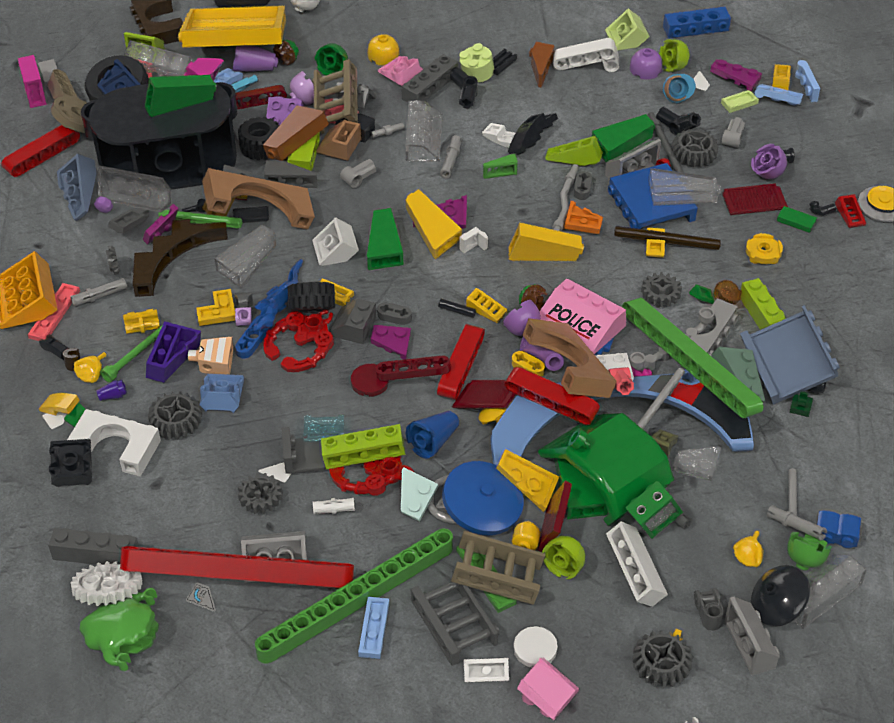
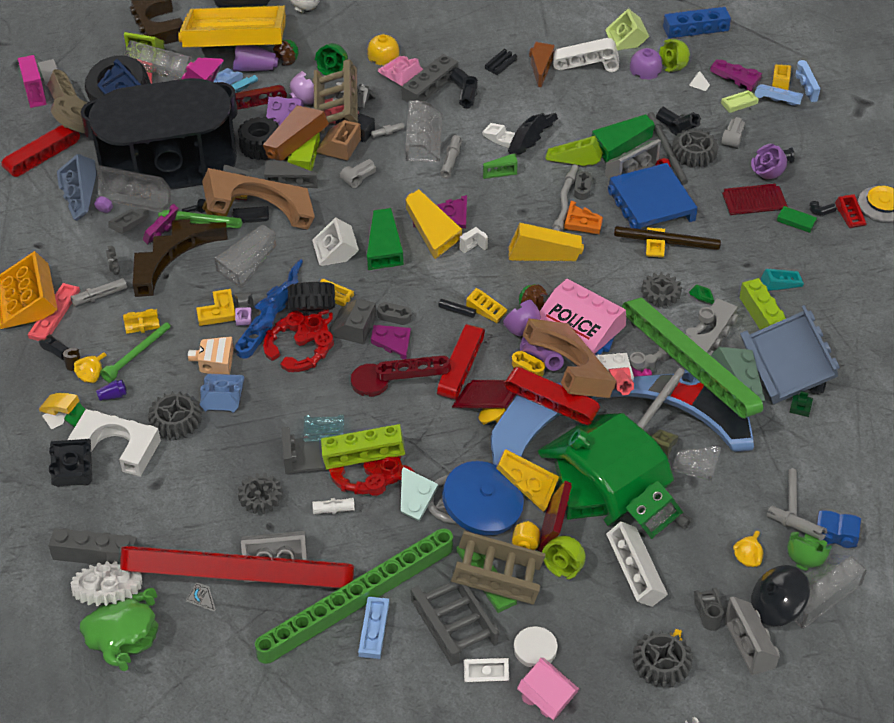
(171, 350): dark purple wedge -> none
(177, 92): green slope -> none
(277, 471): white sticker -> none
(431, 433): blue cone -> none
(477, 62): yellowish green brick -> none
(679, 87): dark azure piece -> none
(682, 188): clear slope -> none
(727, 291): clear orange hair -> none
(758, 255): yellow plate -> none
(781, 279): none -> teal slope

